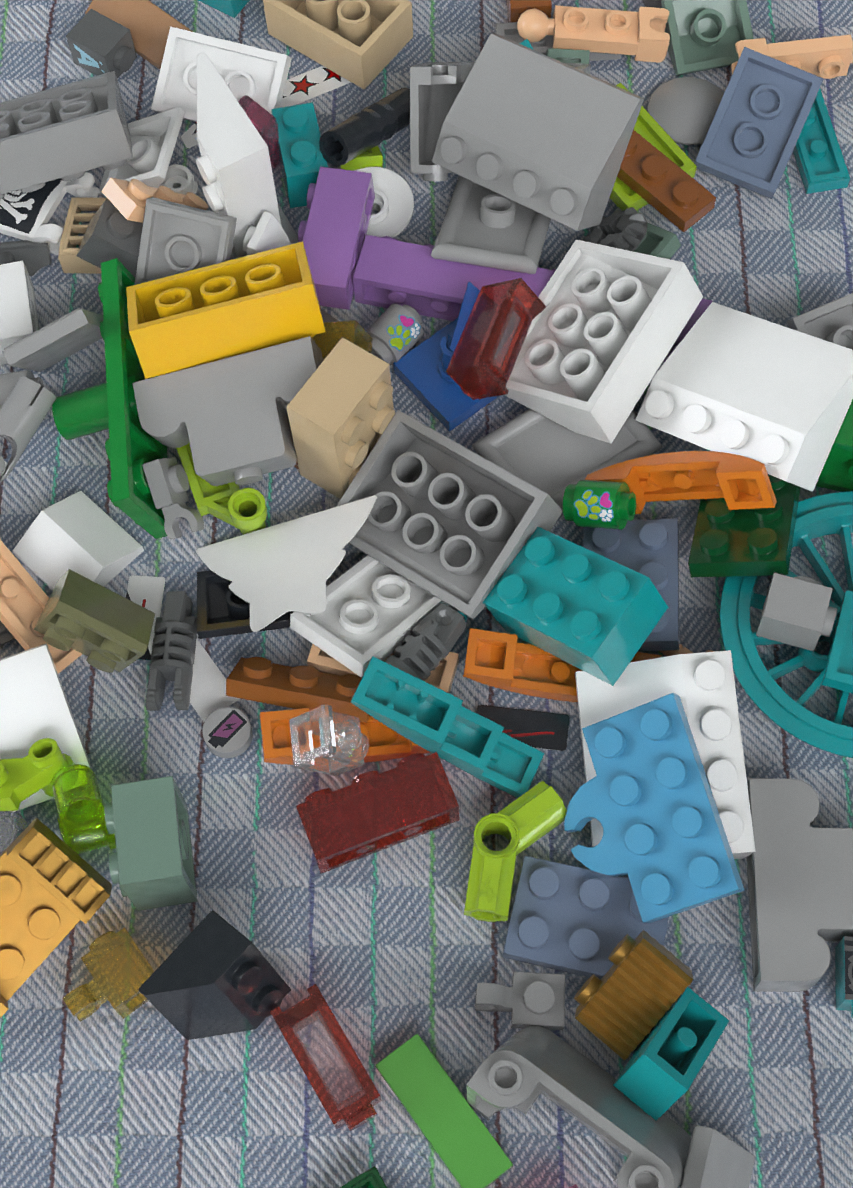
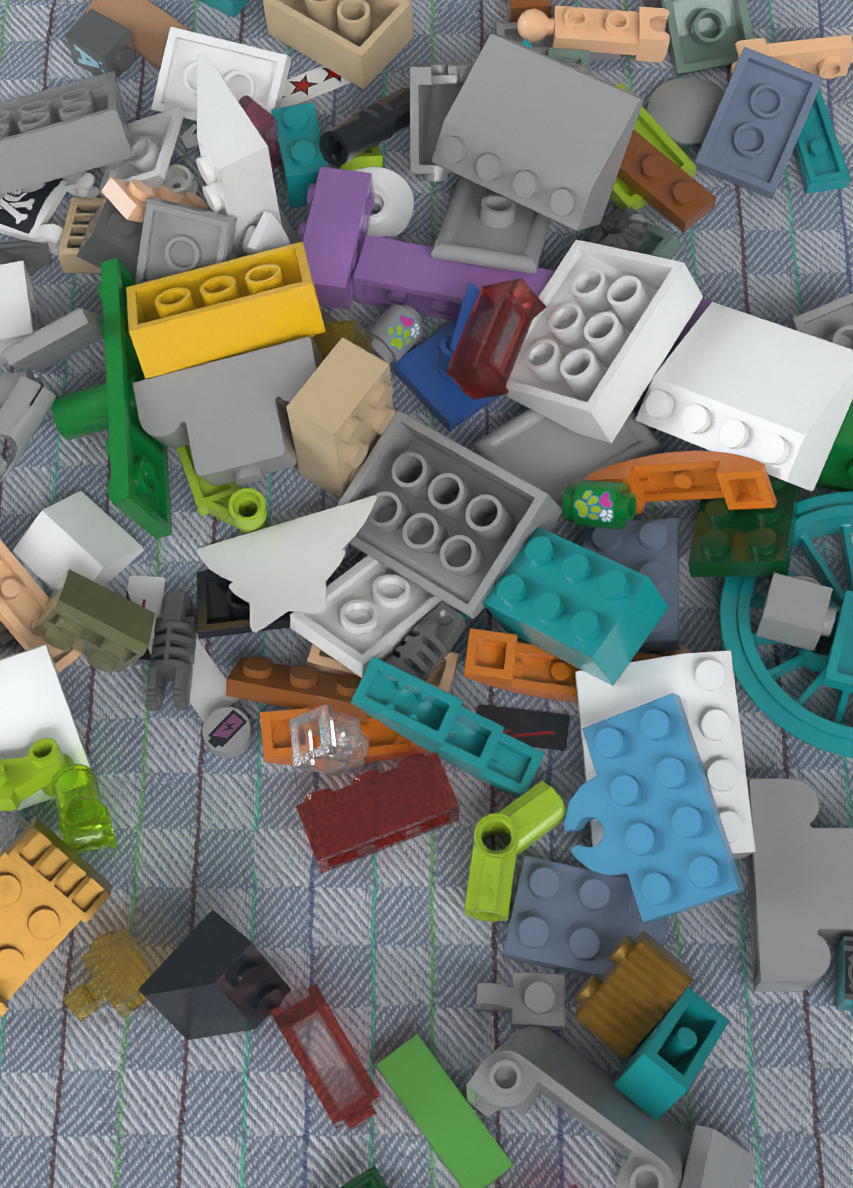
(151, 843): sand green brick -> none
(169, 491): light grey plate -> none

